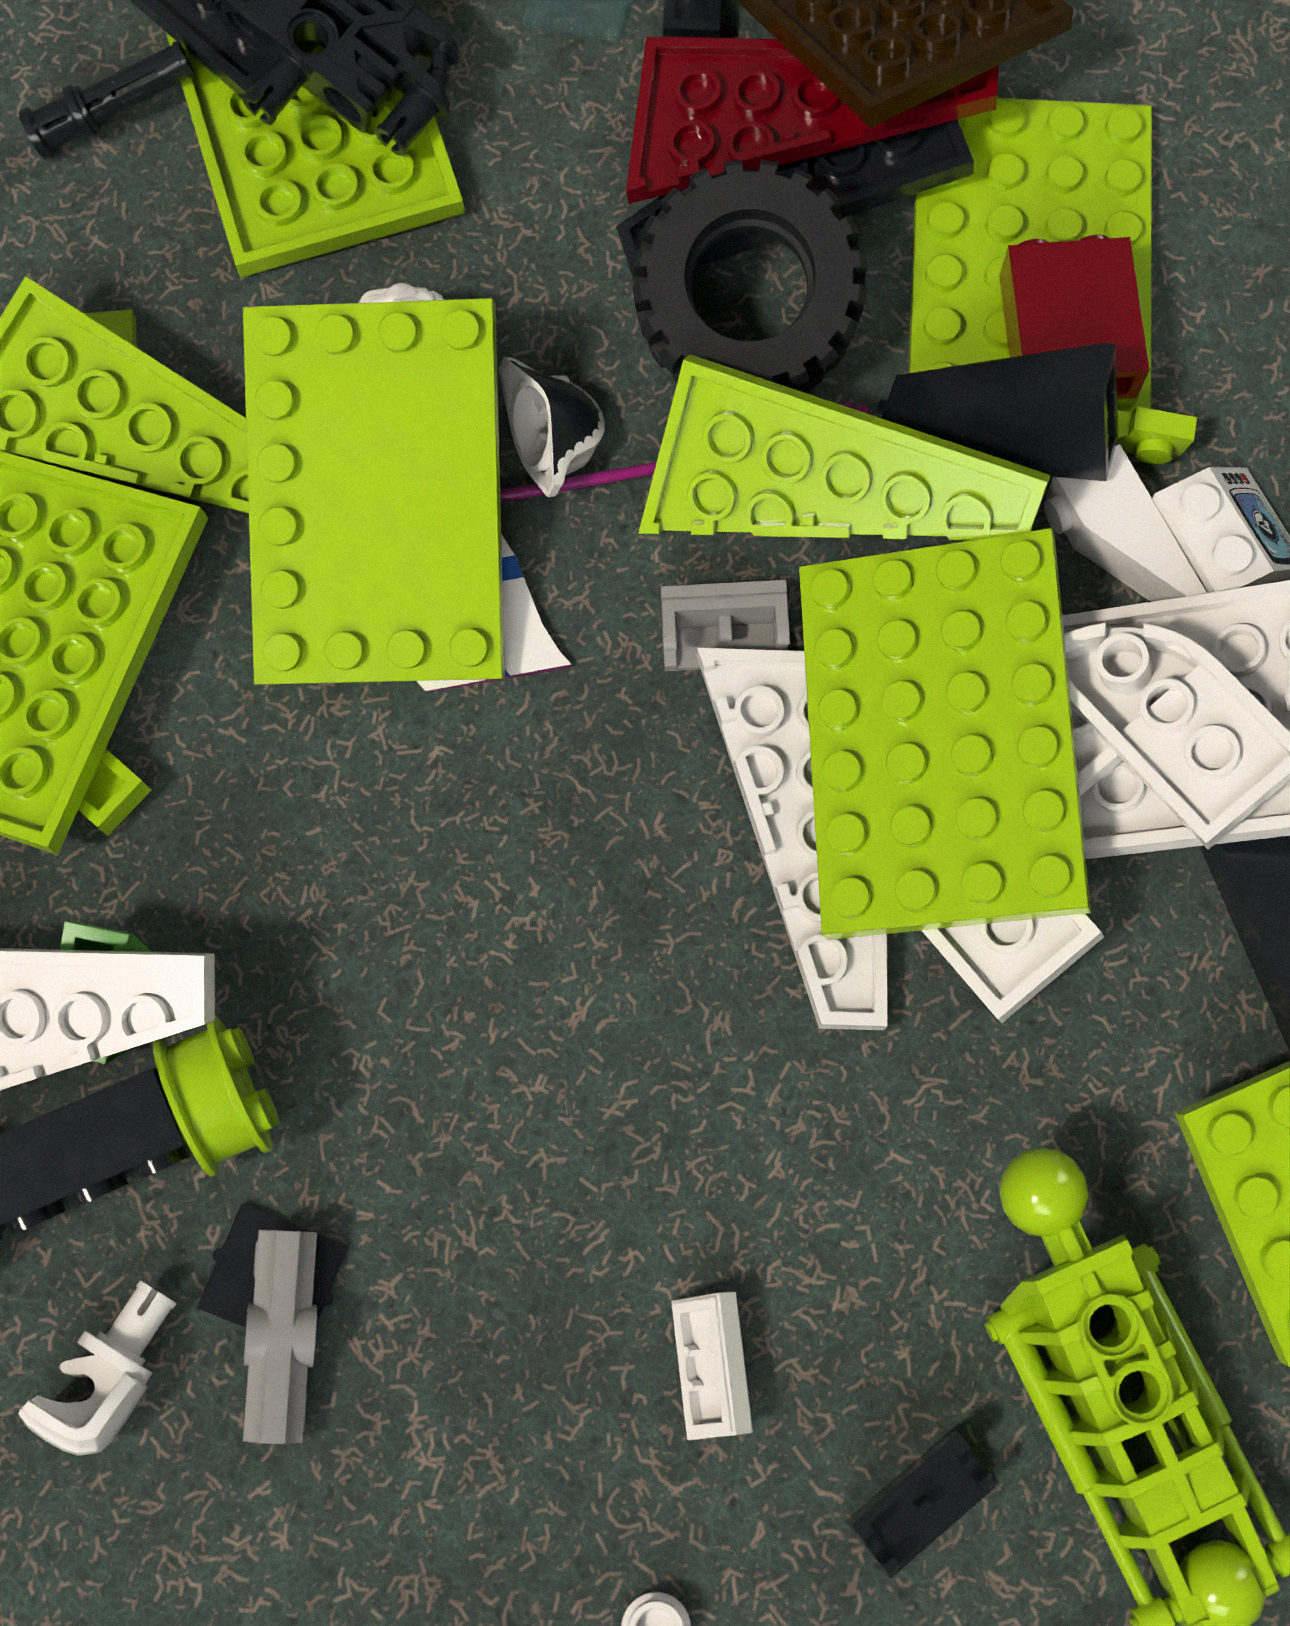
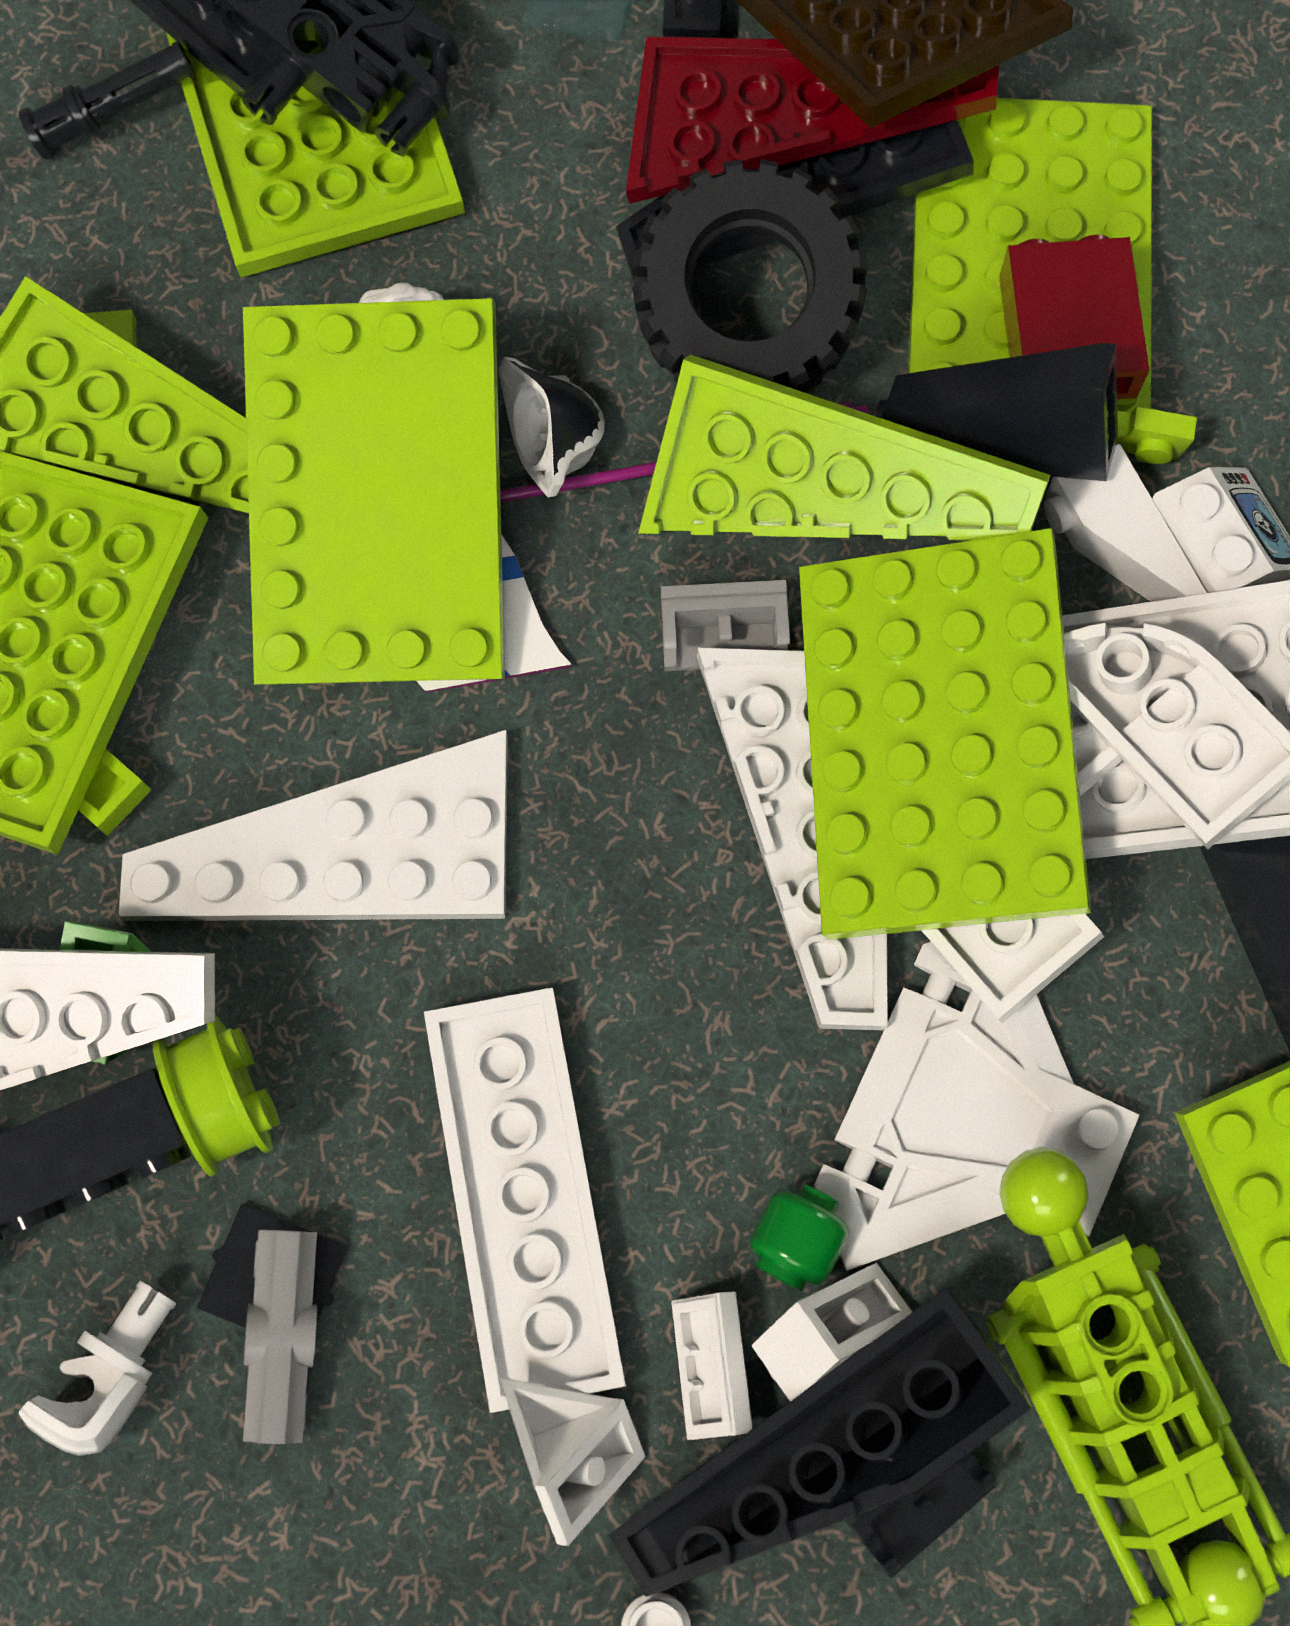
(377, 847): none -> white wing
(523, 1196): none -> white plate
(574, 1449): none -> white slope
(799, 1237): none -> green head
(829, 1329): none -> white slope
(835, 1451): none -> black wedge
(950, 1111): none -> white plate

